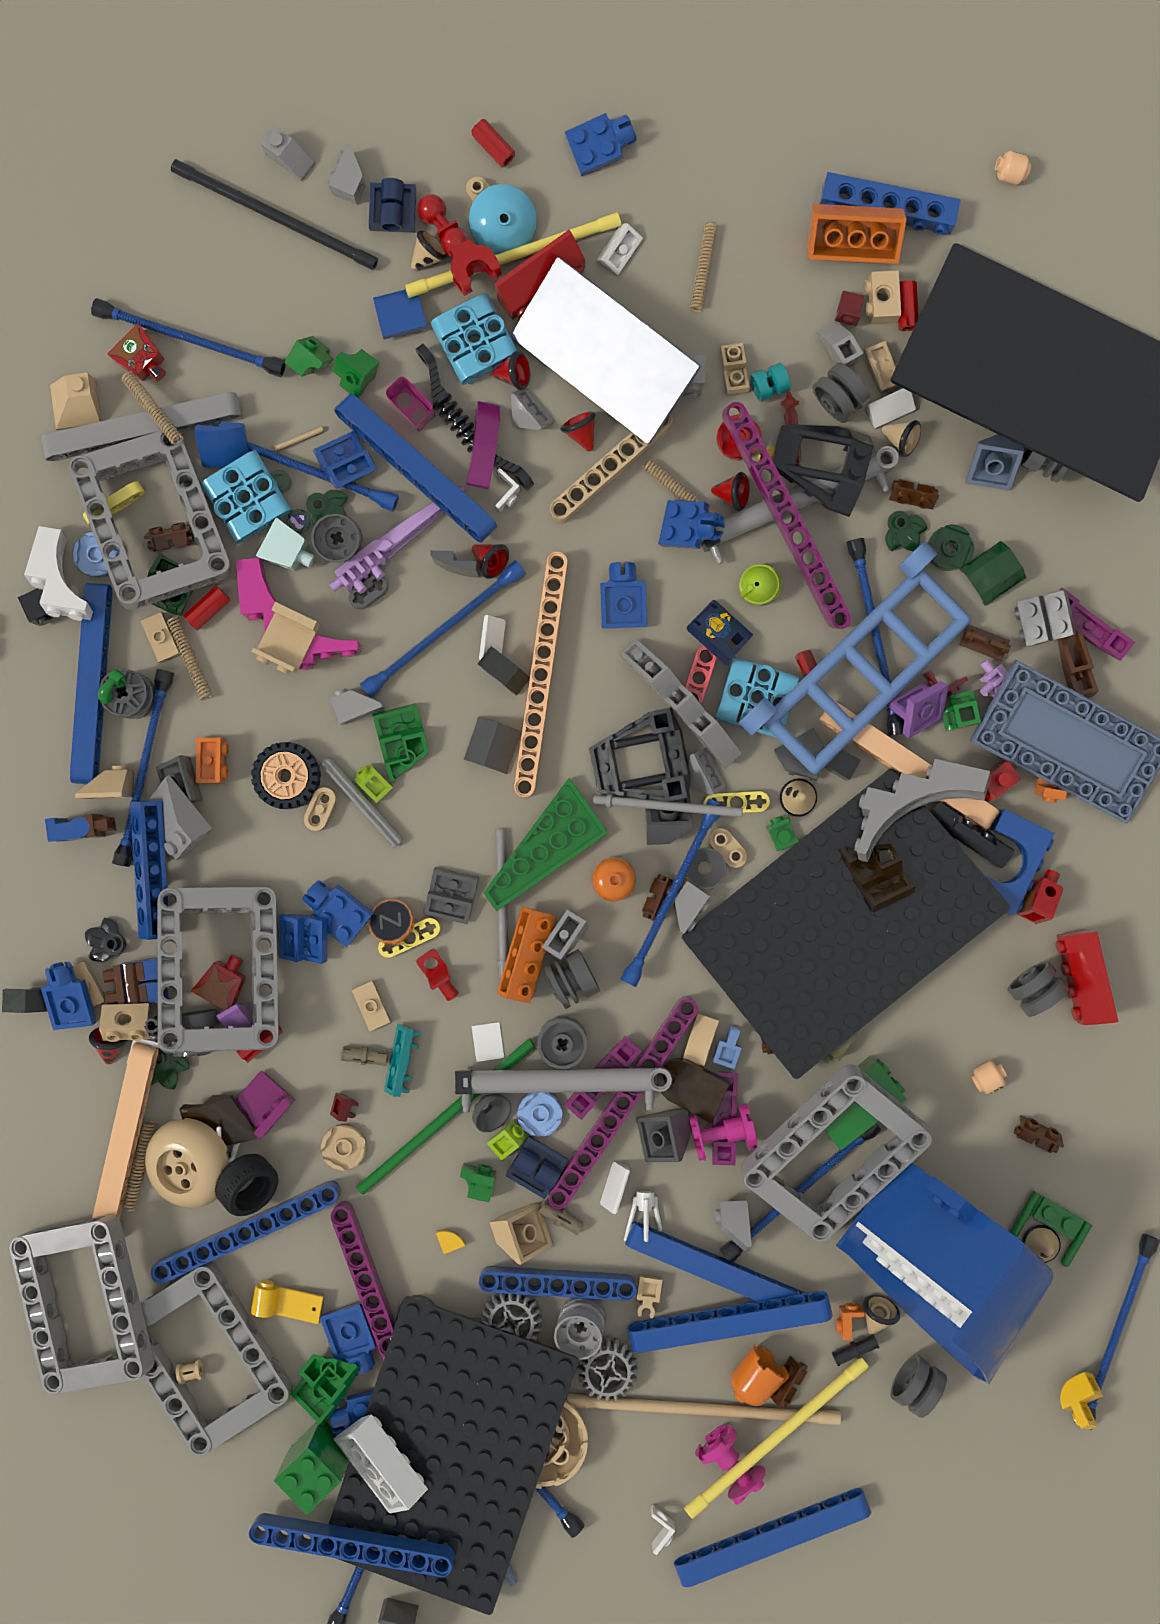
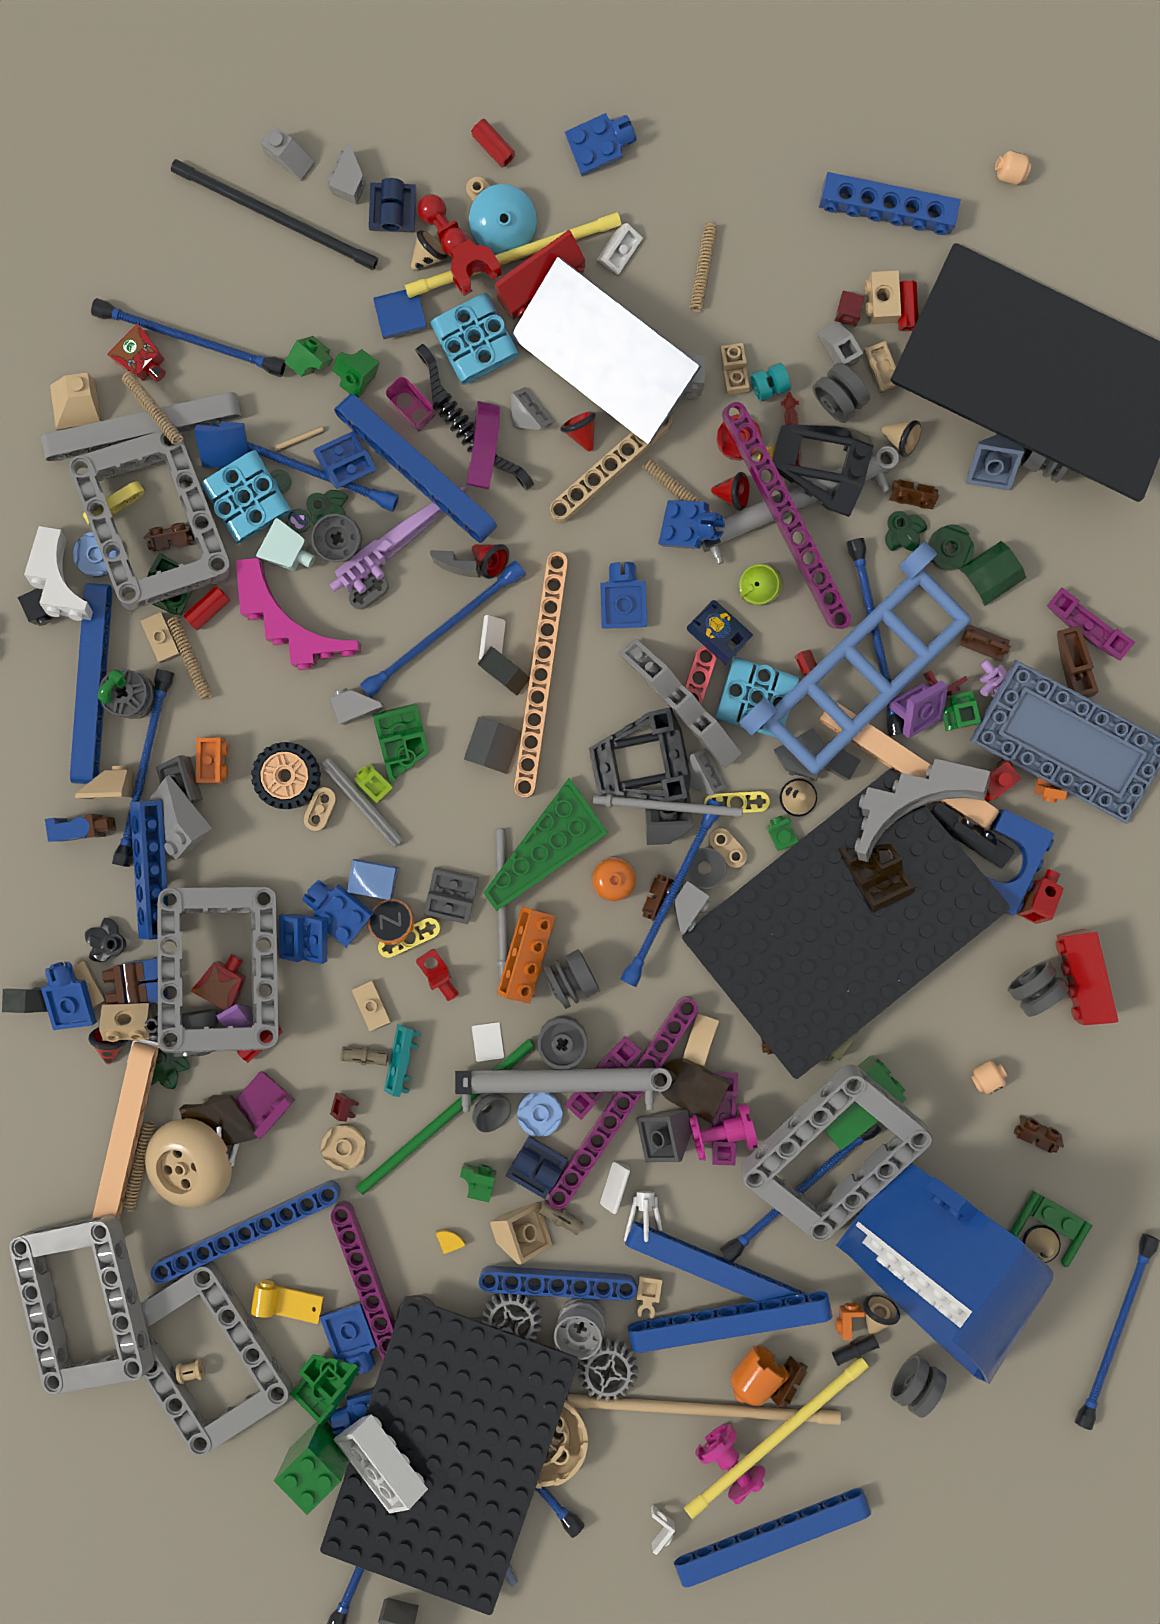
(255, 1195): black tyre -> none
(286, 639): tan panel -> none
(342, 1550): blue beam -> none
(372, 879): none -> medium blue piece
(507, 1140): lime bracket -> none
(510, 497): white bracket -> none
(514, 371): red hat -> none
(565, 935): light grey slope -> none
(727, 1051): medium blue plate -> none
(735, 1222): light grey slope -> none
(856, 233): orange brick -> none
(890, 407): white slope -> none
(1045, 618): plate -> none
(1076, 1395): yellow brick -> none

